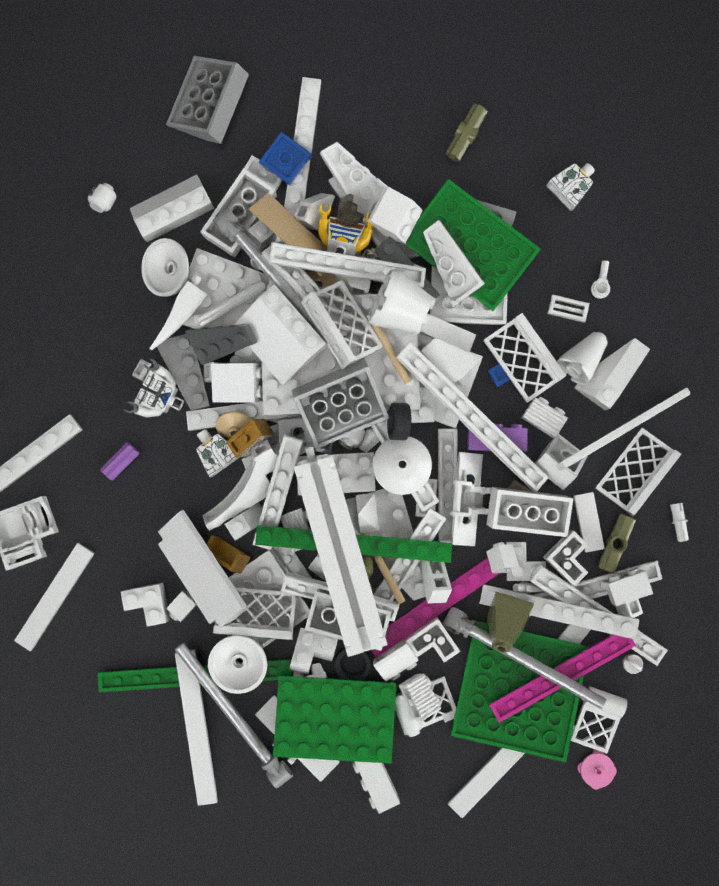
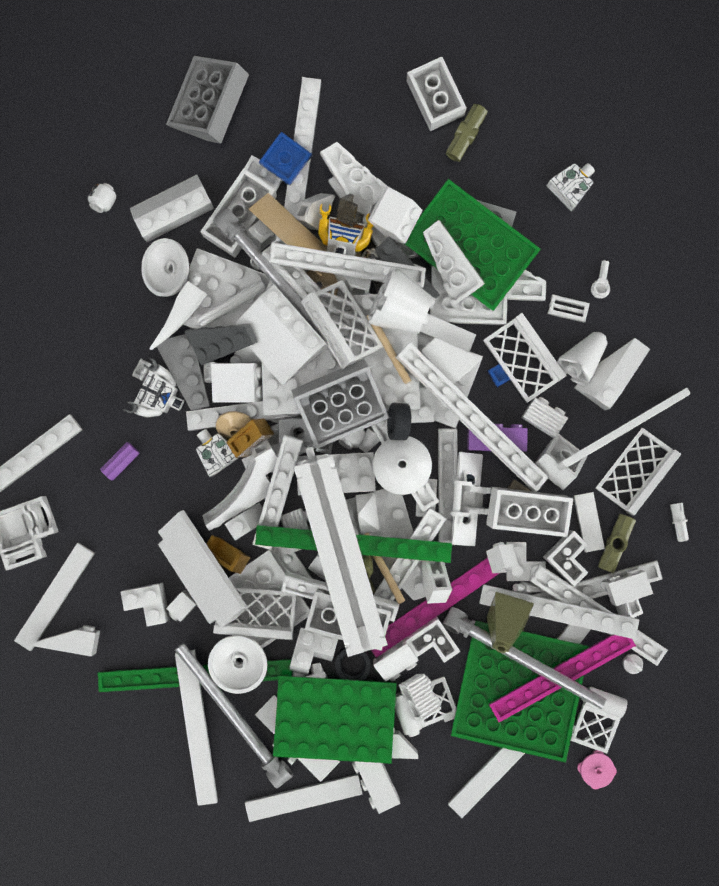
(77, 641): none -> white slope
(303, 797): none -> white tile
(402, 747): none -> white slope
(436, 93): none -> white brick
(528, 288): none -> white wing

